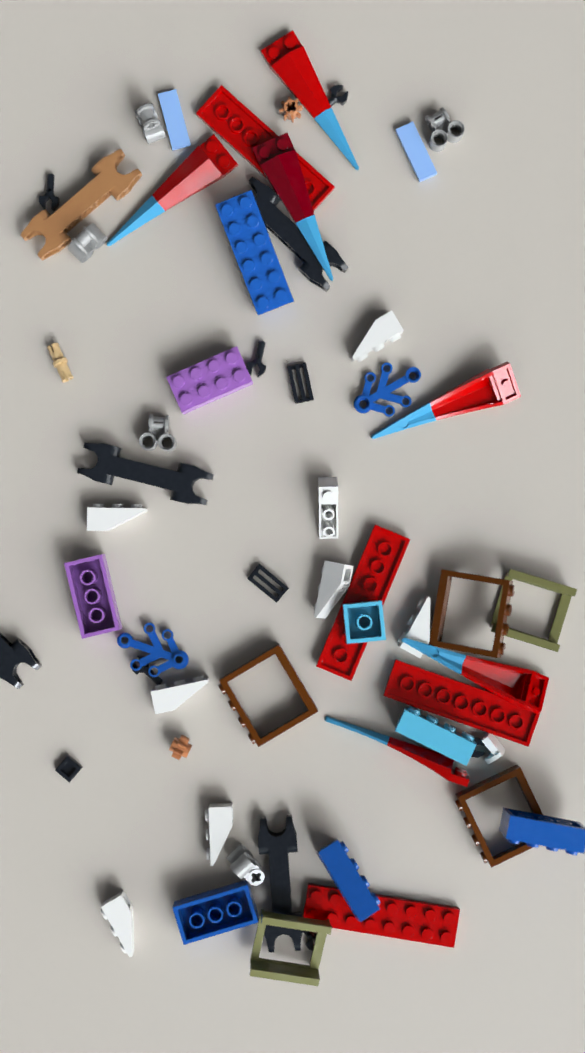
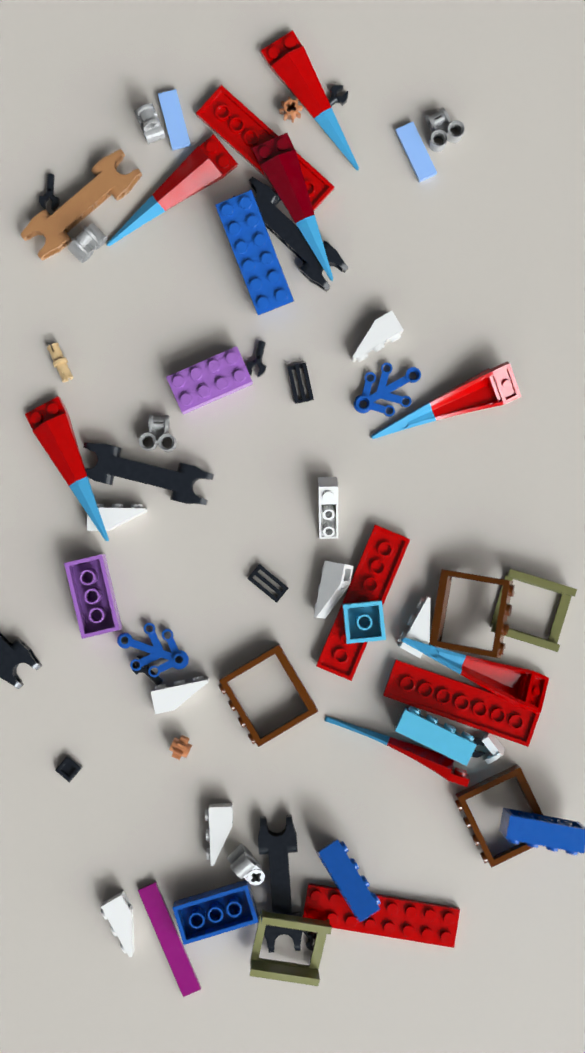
(55, 433): none -> red plate
(169, 939): none -> magenta tile

